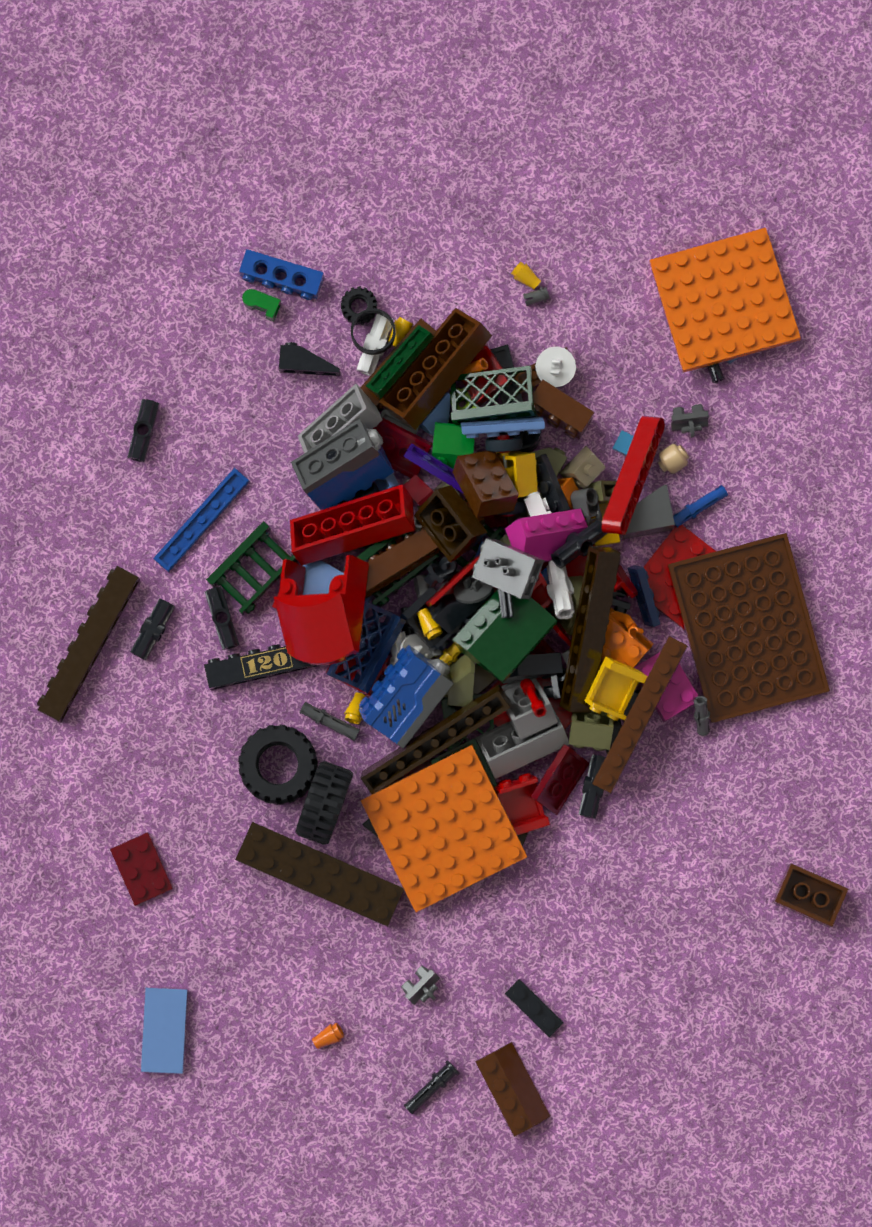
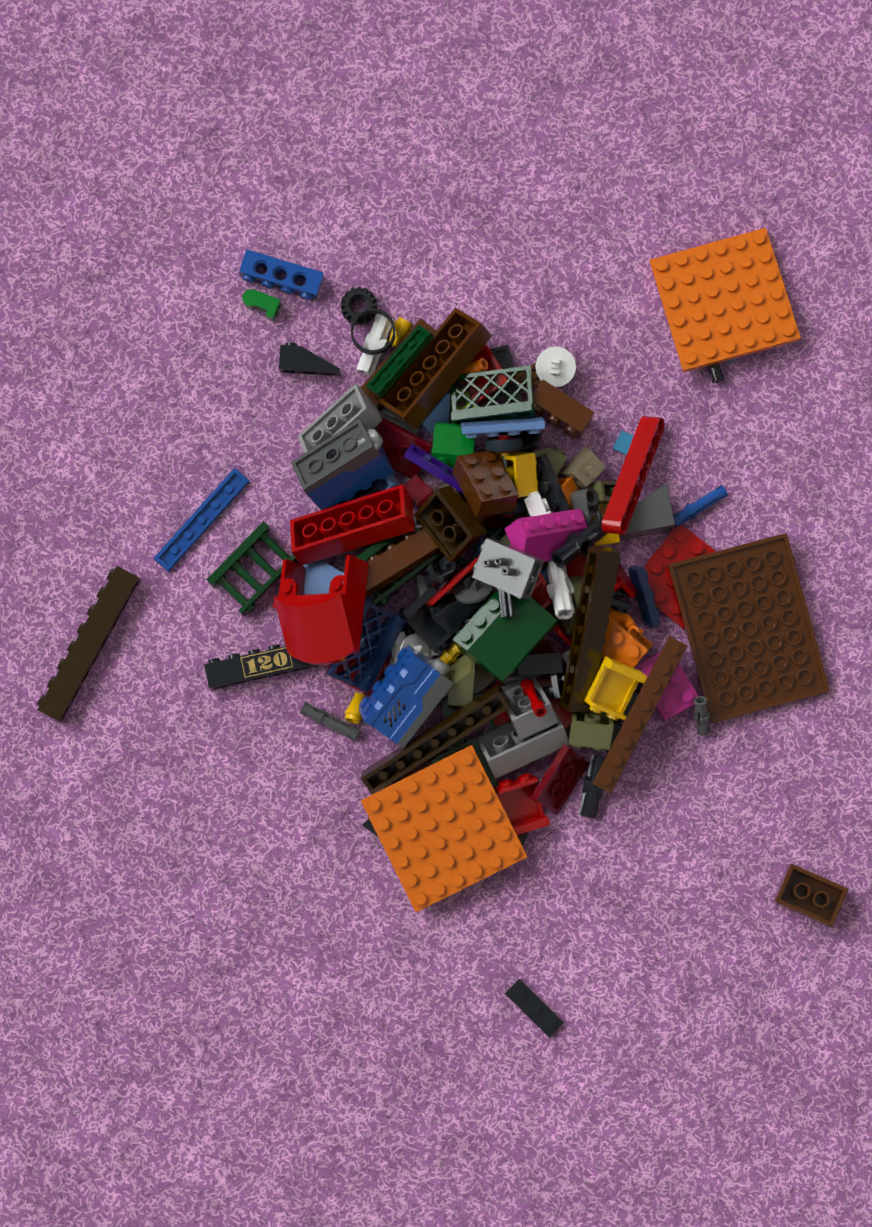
(140, 443): black piece -> none
(141, 869): dark red plate -> none
(152, 629): black piece -> none
(164, 1030): medium blue tile -> none
(226, 630): black piece -> none
(251, 754): black tyre -> none
(320, 874): dark brown brick -> none
(324, 802): black tyre -> none
(328, 1036): orange cone -> none
(424, 988): dark grey hips -> none
(429, 626): yellow cone -> none
(438, 1081): black pin -> none
(512, 1089): reddish brown slope -> none
(525, 275): yellow cone -> none
(538, 296): dark grey pin -> none
(673, 458): tan head -> none
(689, 422): dark grey hips -> none

